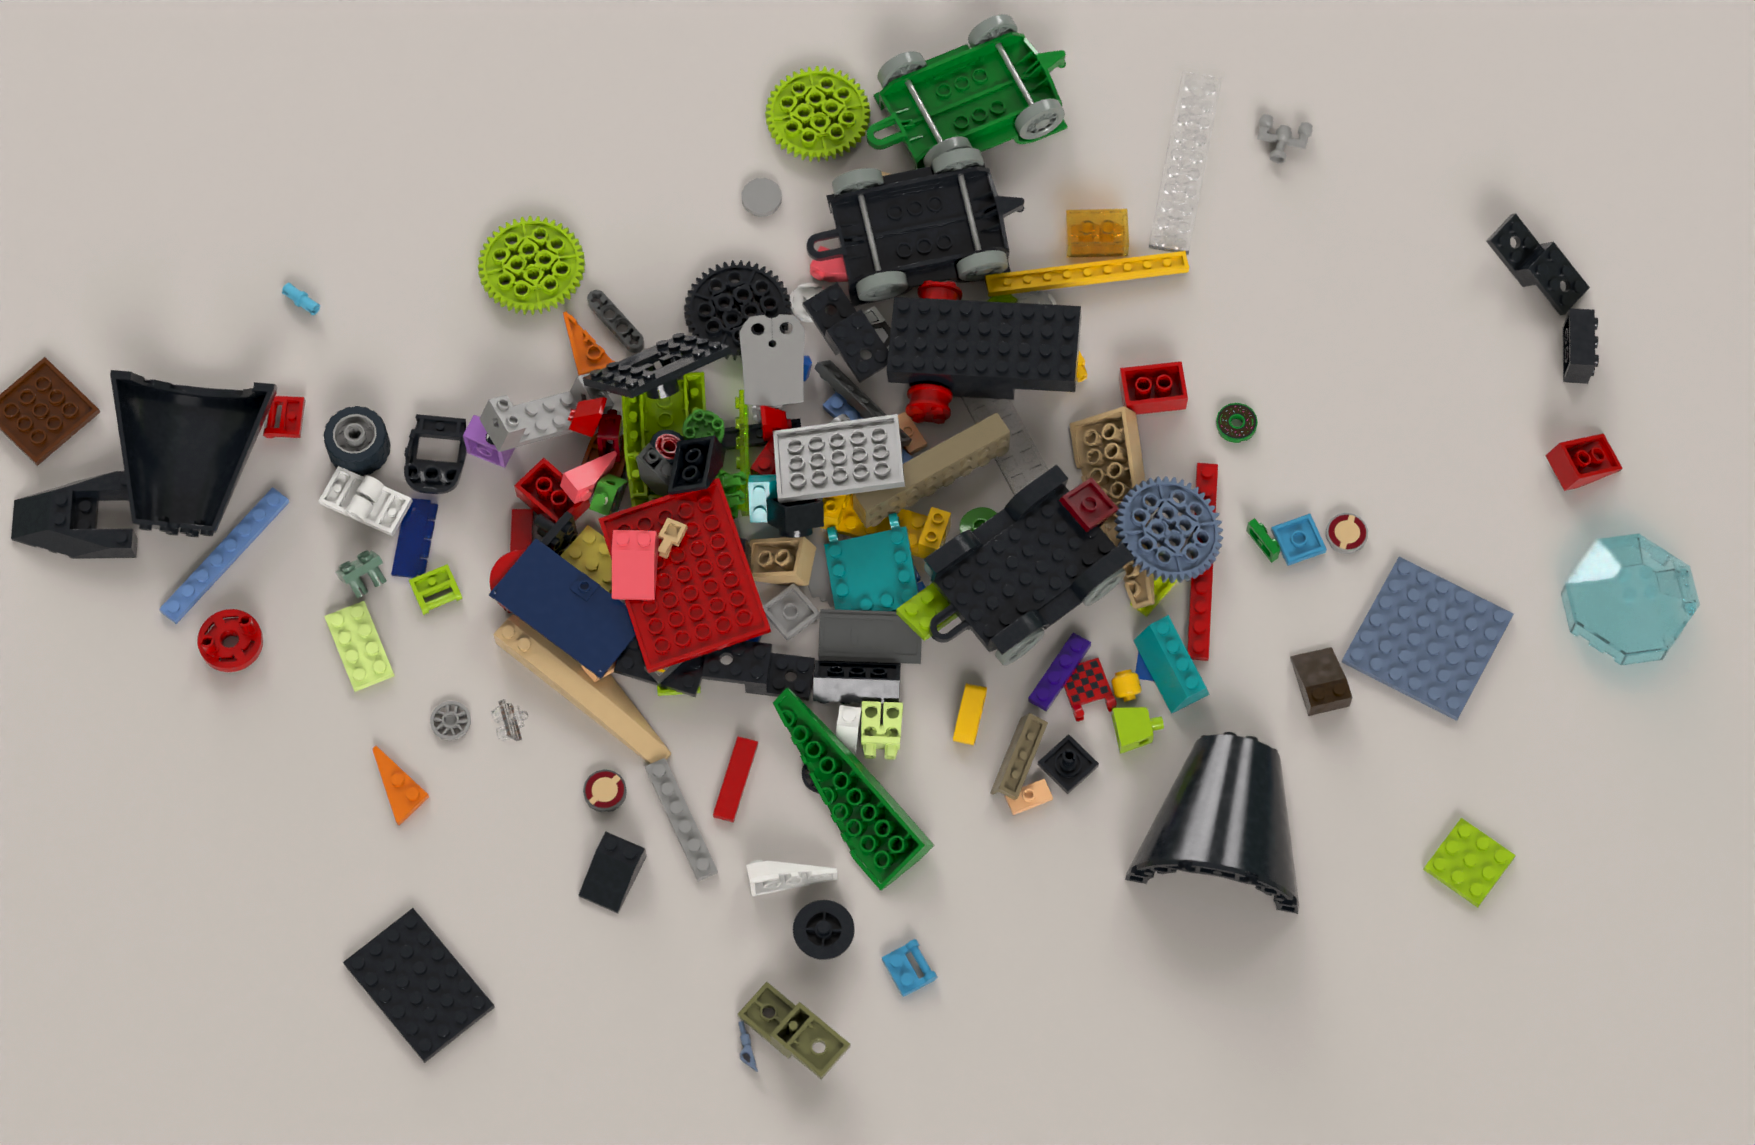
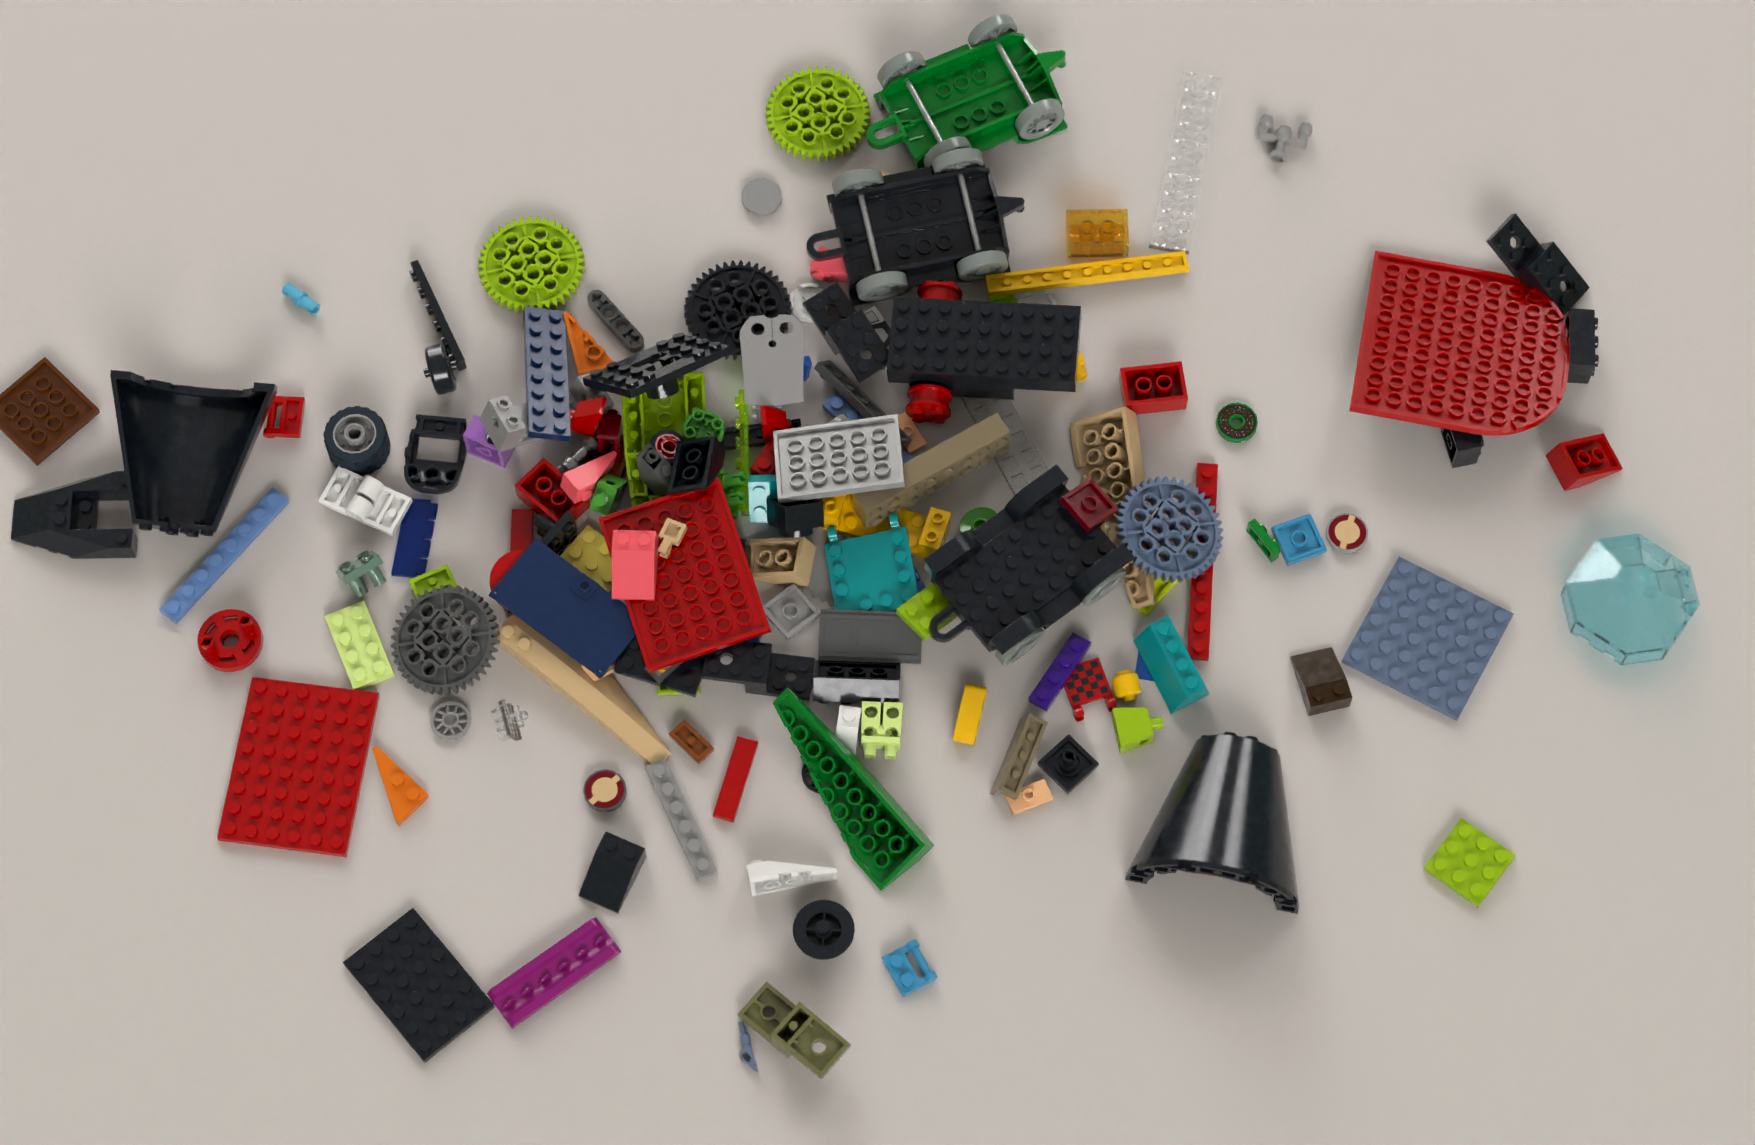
(298, 767): none -> red plate
(410, 644): none -> dark grey gear
(433, 308): none -> black plate
(440, 369): none -> black wheel
(546, 374): none -> plate
(553, 972): none -> magenta plate
(574, 459): none -> flat silver piece
(691, 742): none -> dark orange plate
(1458, 348): none -> red plate
(1462, 447): none -> black brick

